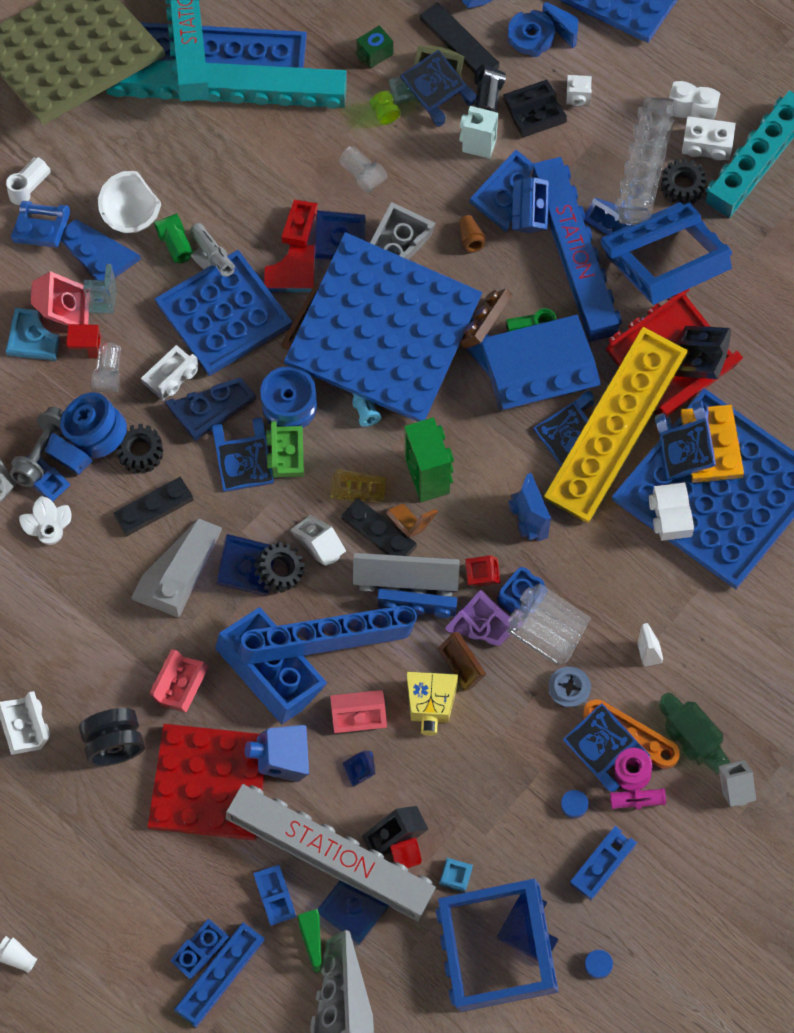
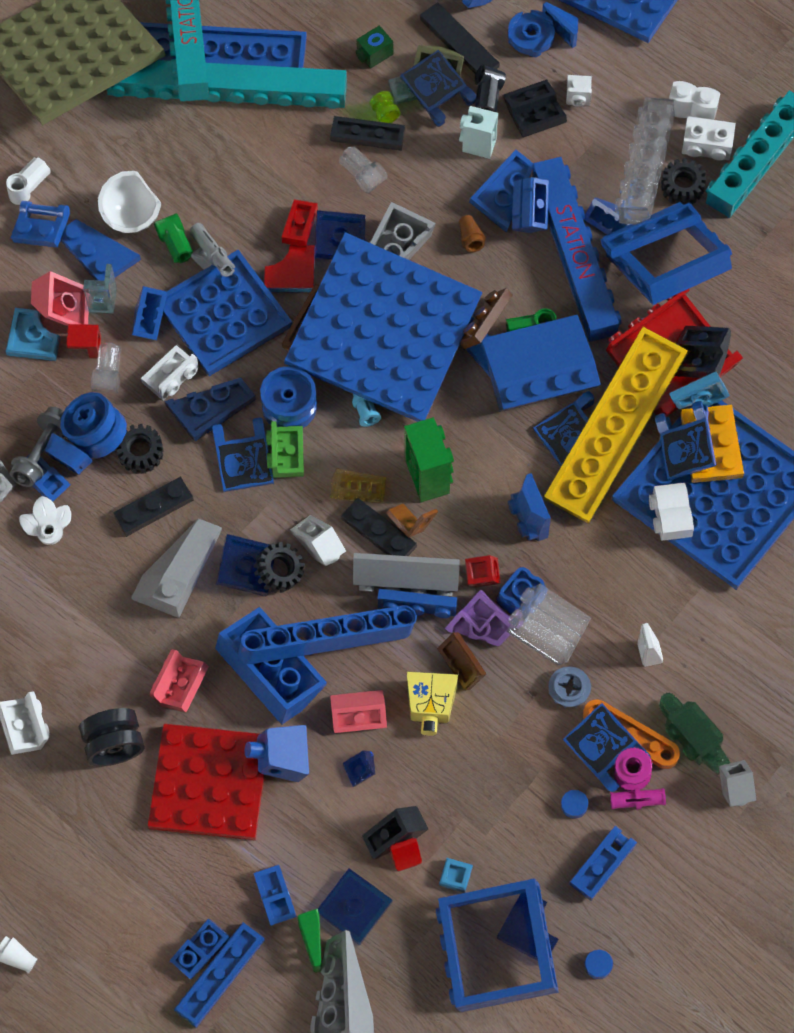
(149, 312): none -> blue slope
(330, 851): light grey brick -> none
(367, 133): none -> black plate
(707, 389): none -> dark azure tile

